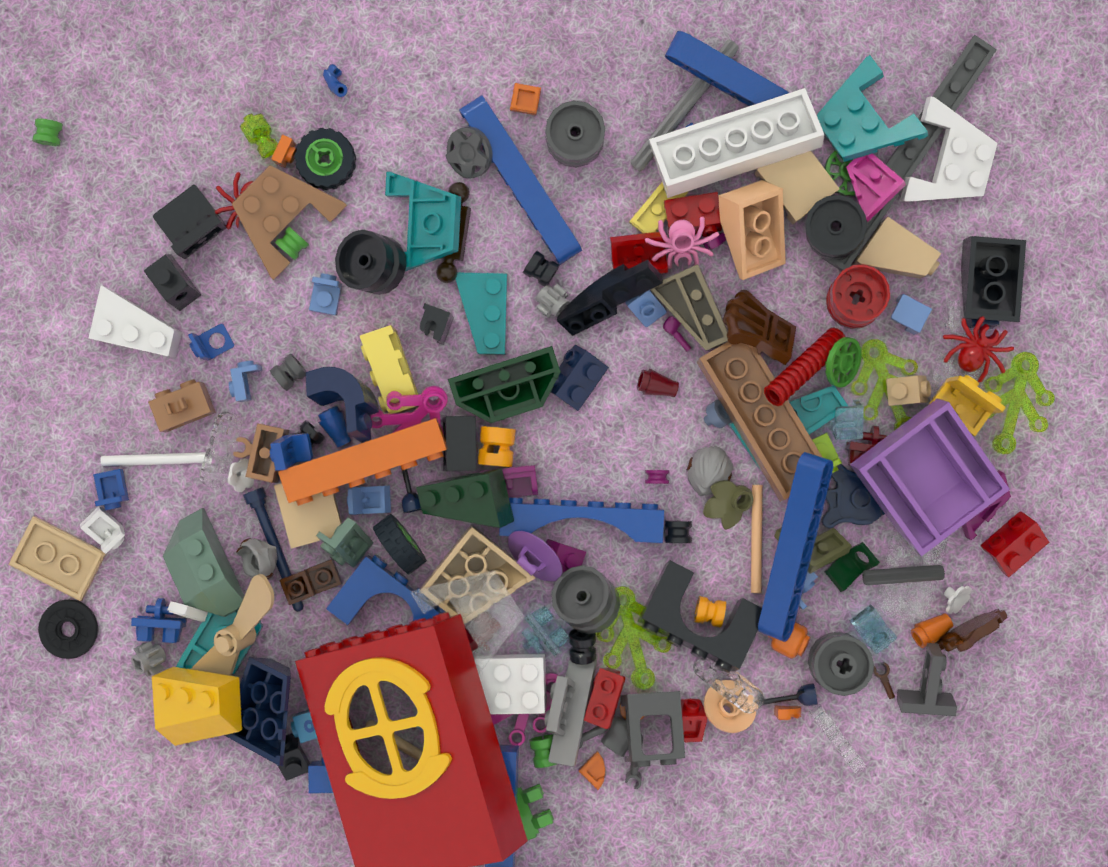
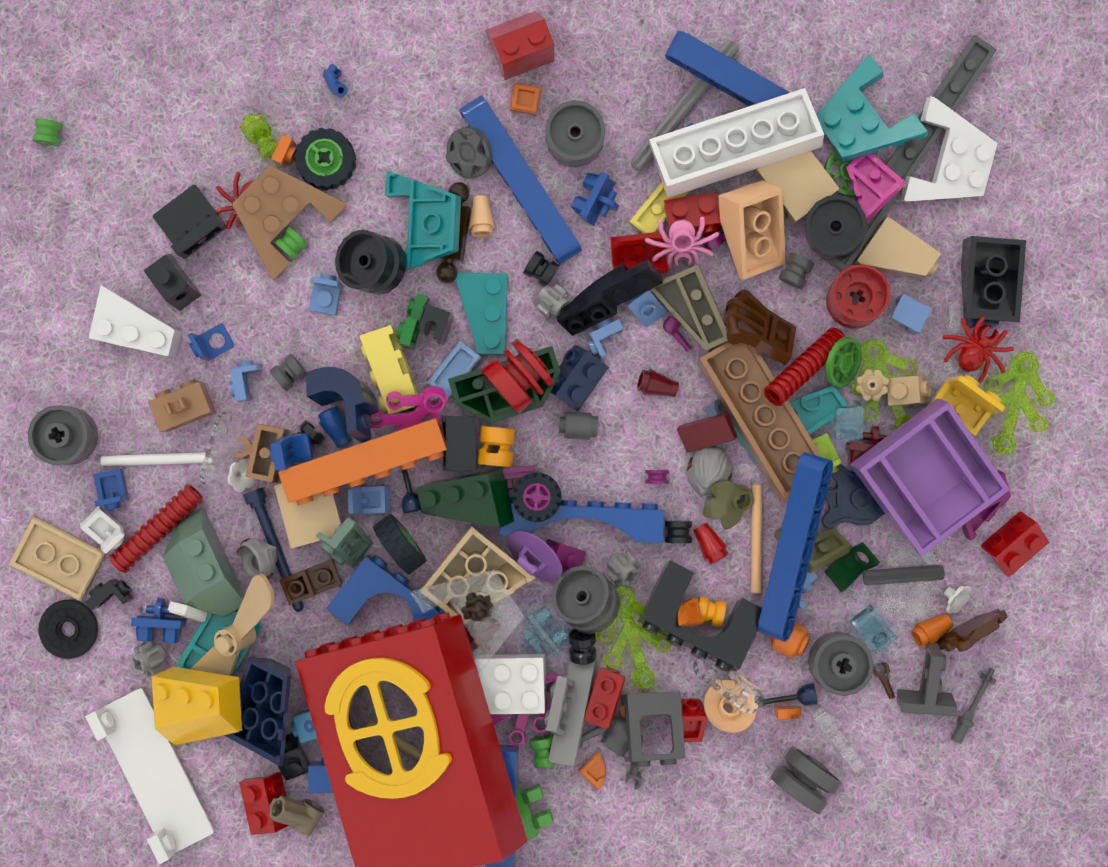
(47, 438): none -> dark grey wheel
(103, 592): none -> black bracket
(153, 773): none -> white bracket
(155, 529): none -> red piece
(257, 797): none -> red bracket
(300, 815): none -> dark tan piece
(409, 331): none -> green plate
(458, 362): none -> light blue tile
(476, 607): none -> dark brown plant
(481, 218): none -> light nougat cone
(518, 375): none -> red wheel
(521, 44): none -> red slope
(544, 496): none -> black wheel
(578, 425): none -> dark grey brick
(599, 200): none -> blue hips
(605, 330): none -> medium blue bracket
(623, 569): none -> light grey gear
(689, 613): none -> orange tile
(707, 432): none -> dark red tile
(710, 543): none -> red cone
(796, 270): none -> dark grey wheel
(804, 782): none -> dark grey wheel
(872, 385): none -> tan plant
(966, 720): none -> dark grey piece

